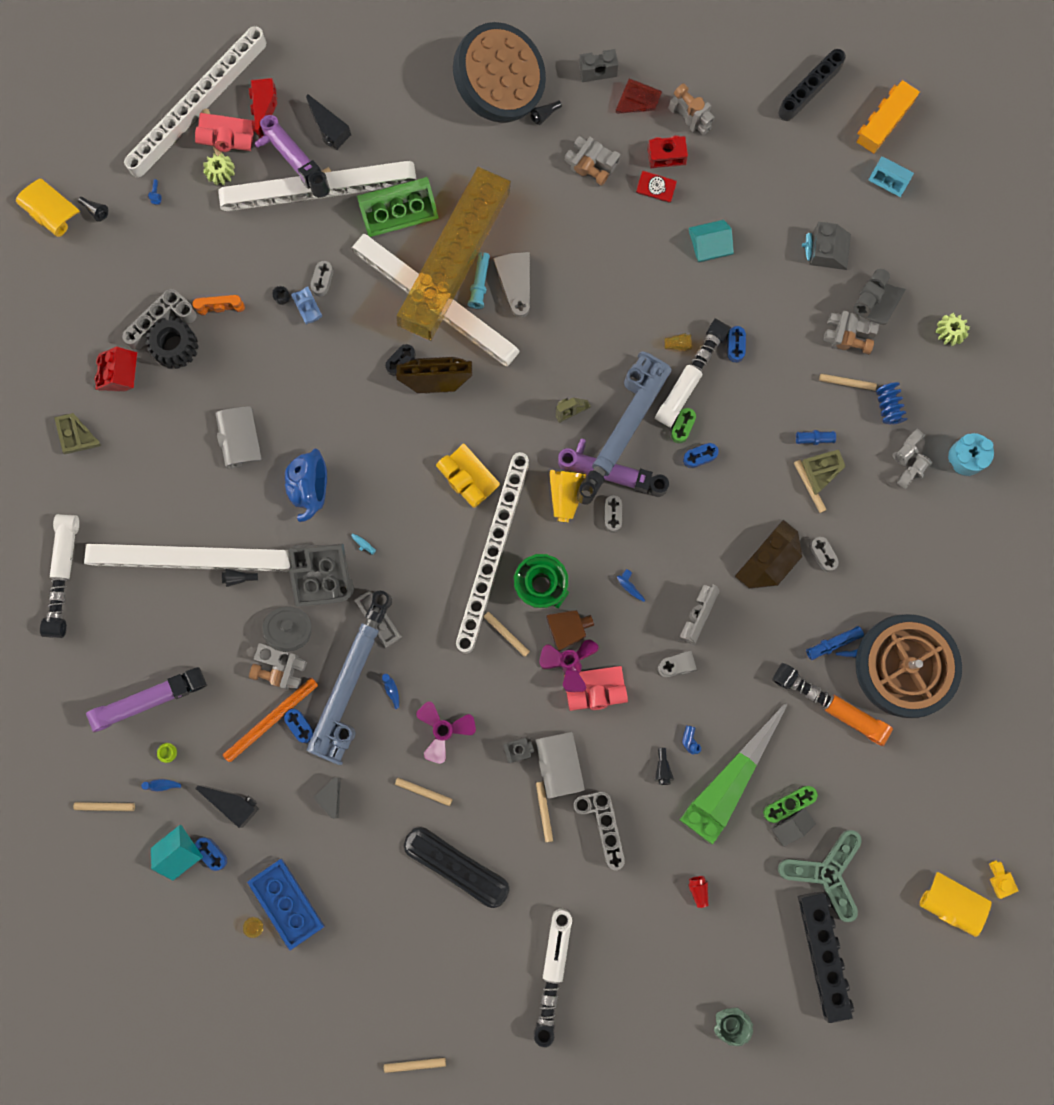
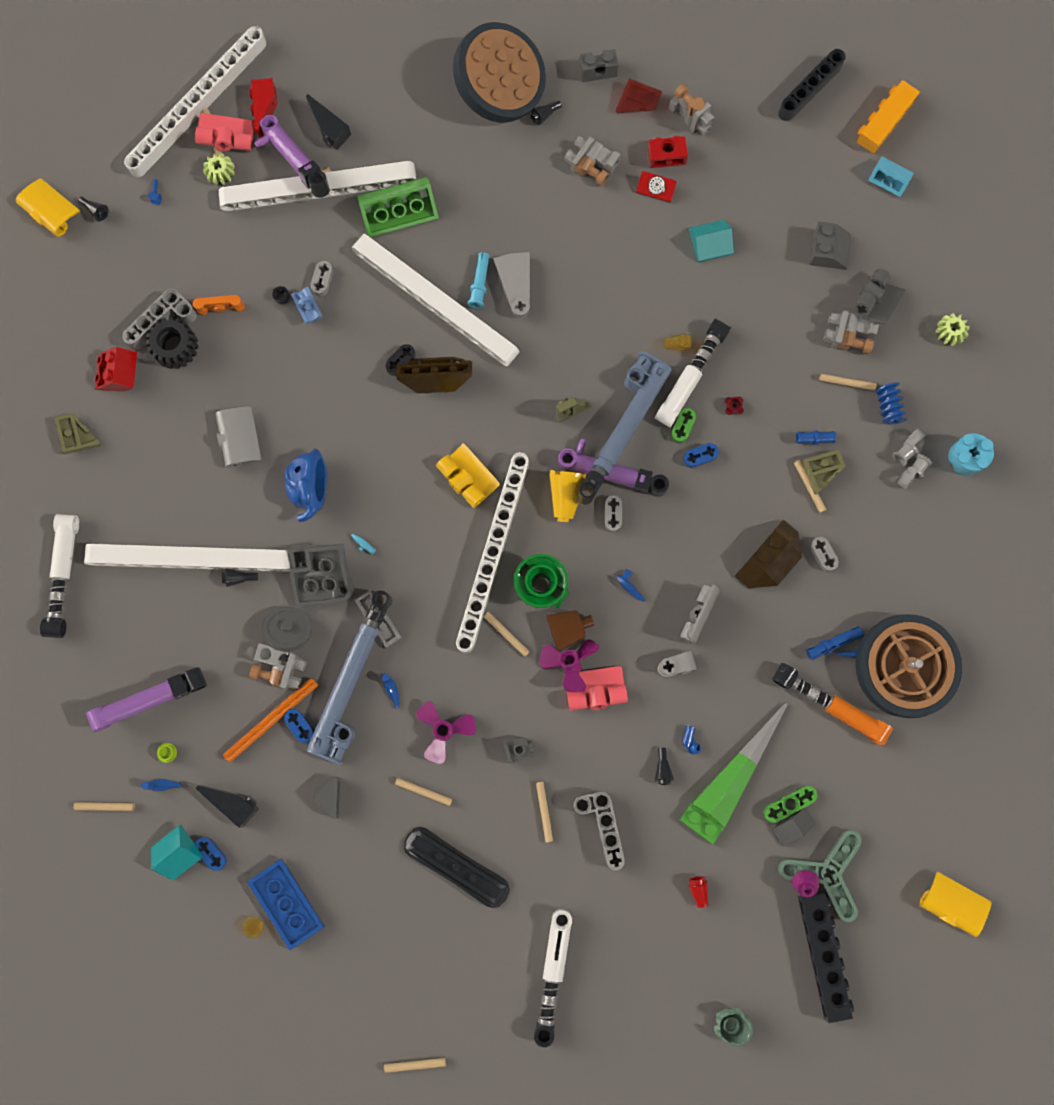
(453, 254): clear yellow brick -> none
(559, 765): light grey panel -> none
(738, 401): none -> dark red plate
(741, 344): blue beam -> none
(806, 883): none -> magenta cone
(808, 246): medium azure helmet -> none
(1003, 881): yellow plate -> none

